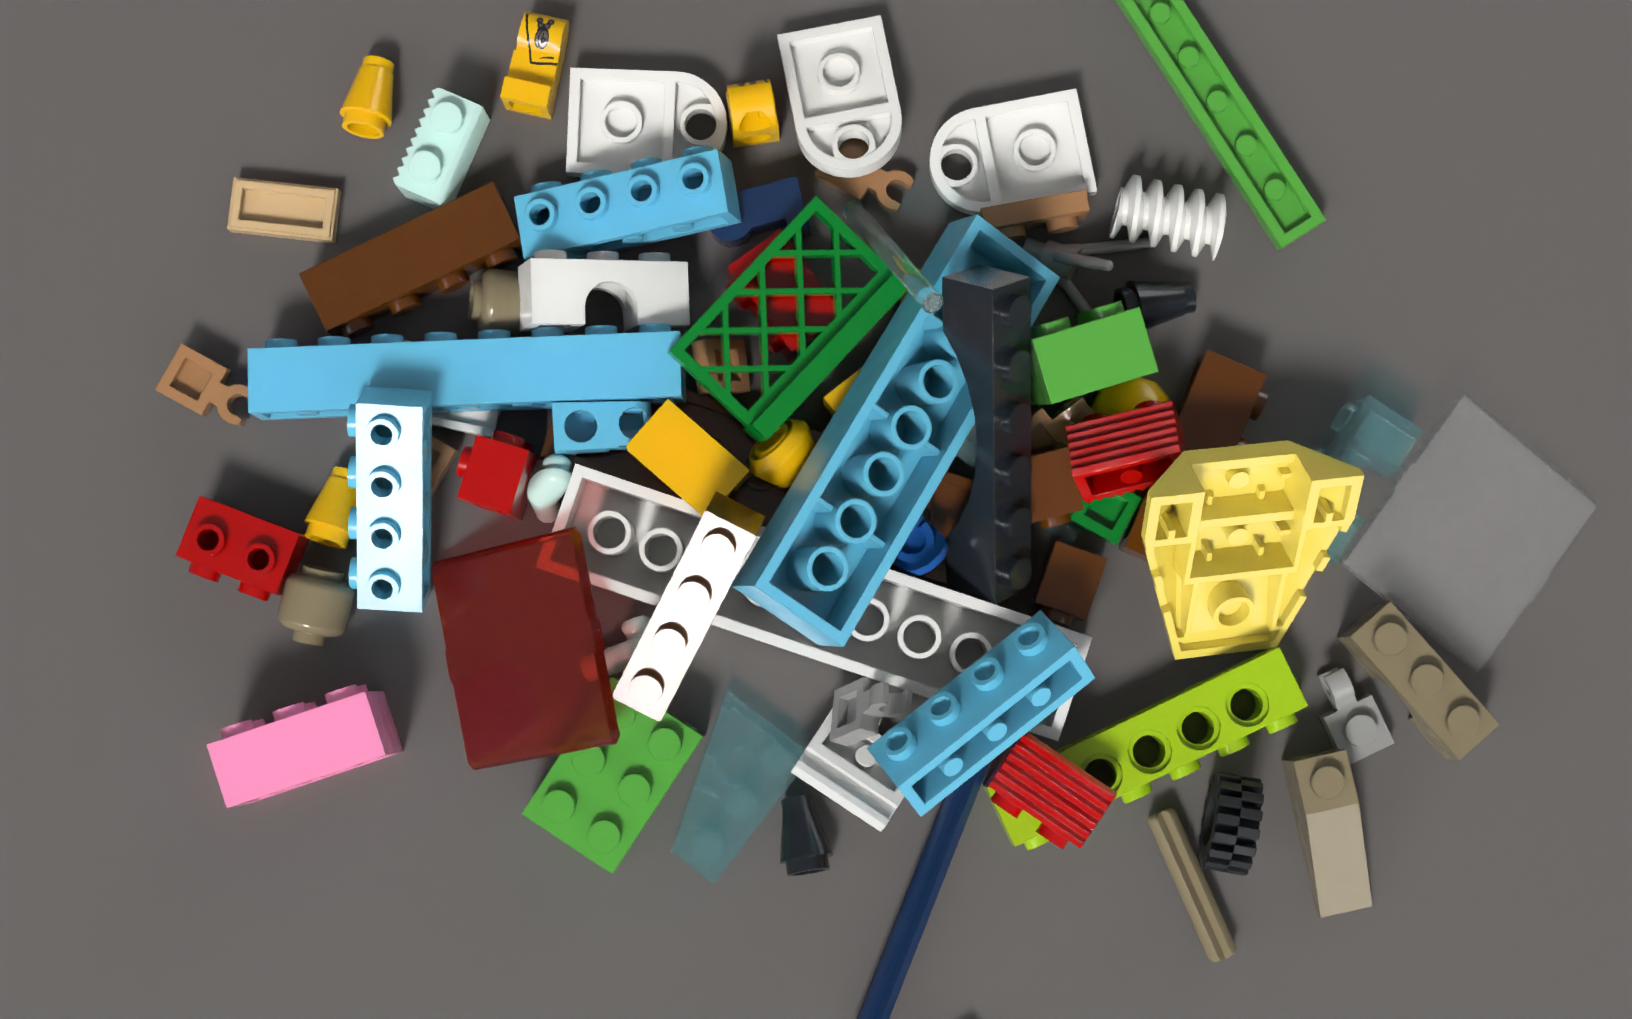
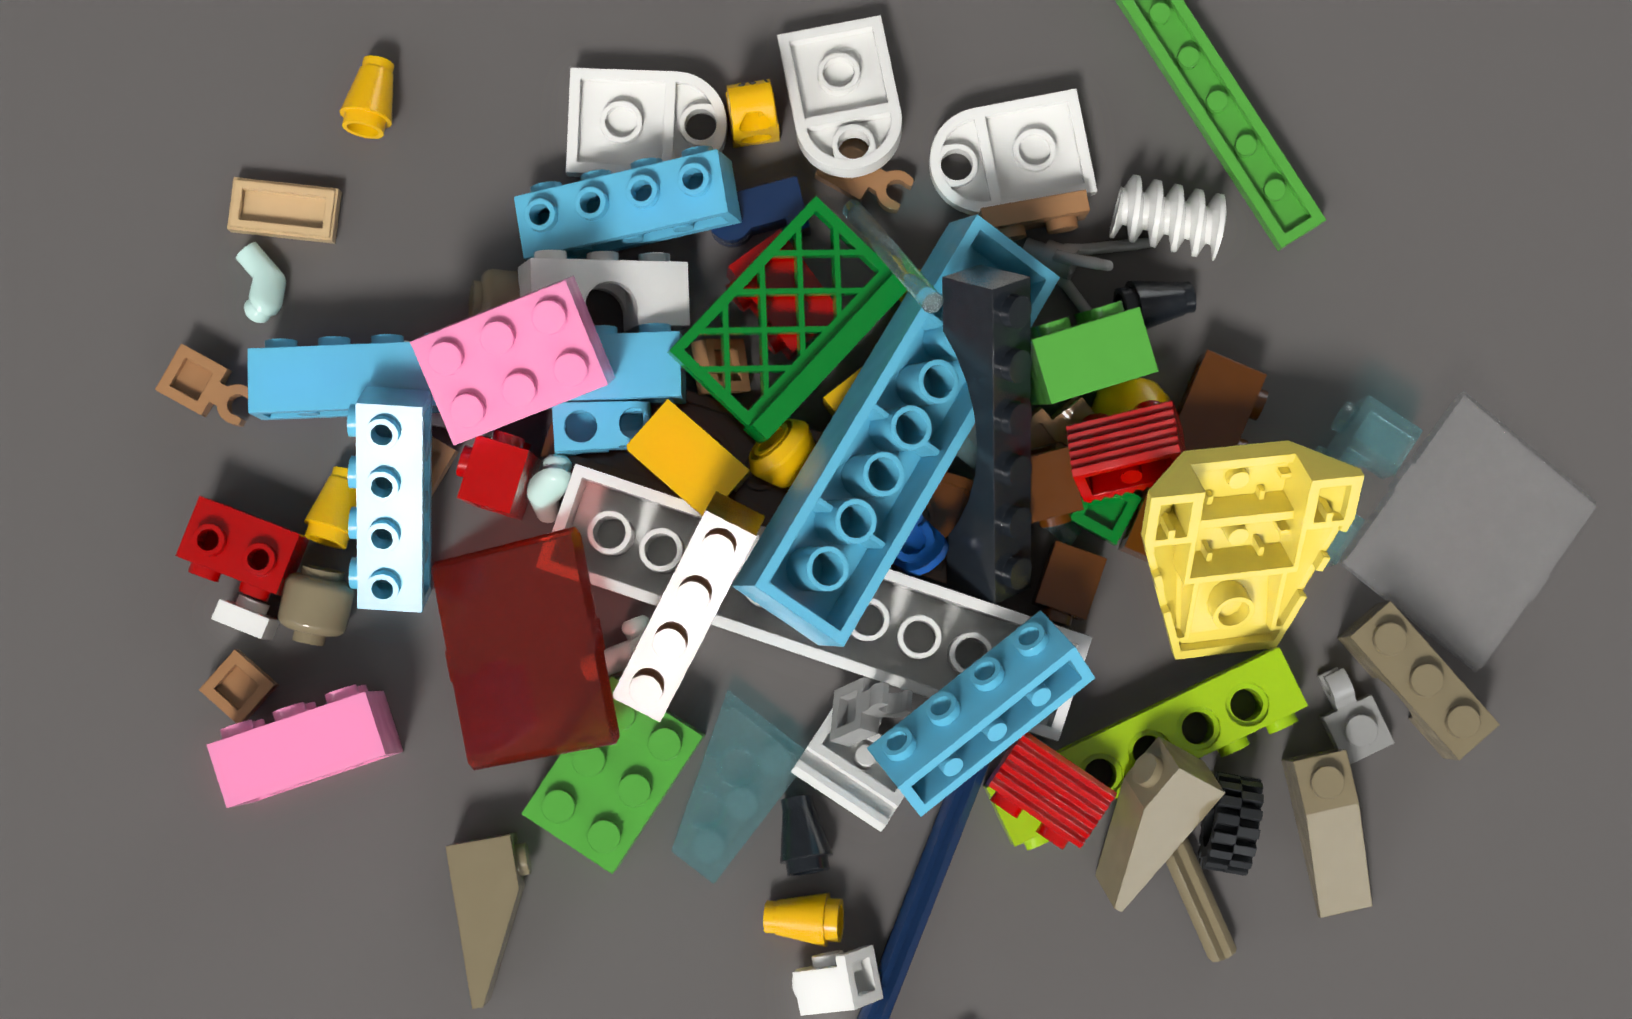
(238, 687): none -> medium nougat plate
(247, 616): none -> white plate
(267, 284): none -> light aqua arm
(412, 262): reddish brown brick -> none
(442, 149): light aqua brick -> none
(487, 894): none -> dark tan slope
(513, 360): none -> bright pink brick
(536, 66): yellow leg -> none
(806, 918): none -> yellow cone
(838, 981): none -> white brick
(1153, 815): none -> dark tan slope

